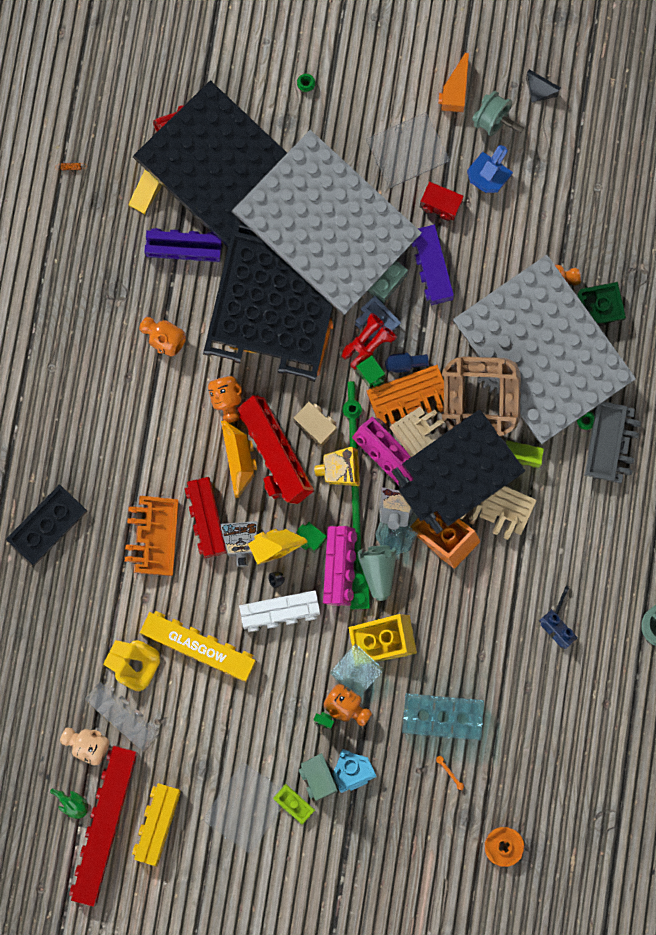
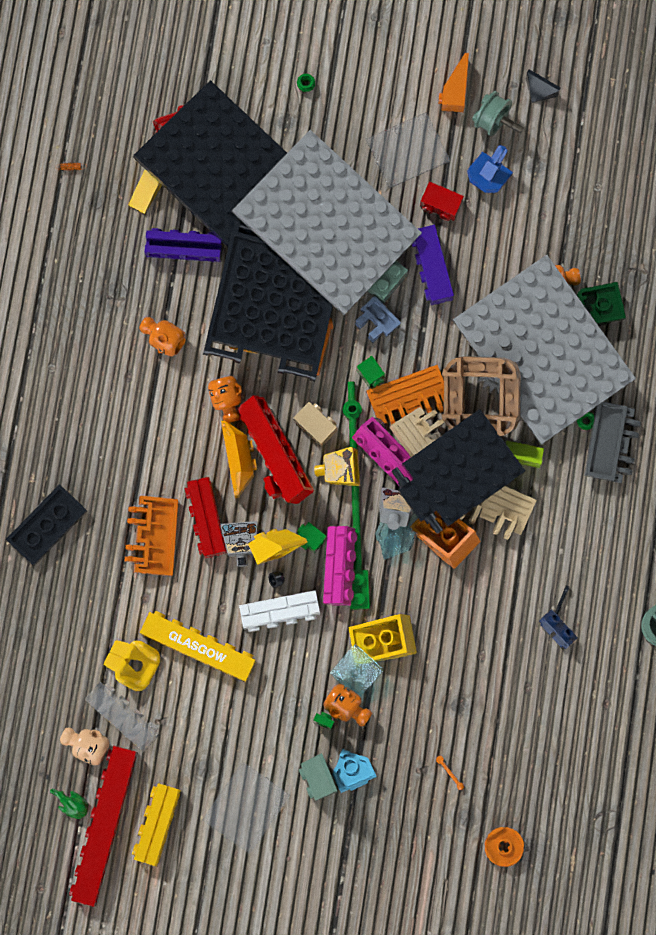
(293, 804): lime plate -> none
(378, 568): sand green cone -> none
(383, 335): red piece -> none
(404, 362): dark blue arm -> none
(452, 707): clear light blue brick -> none

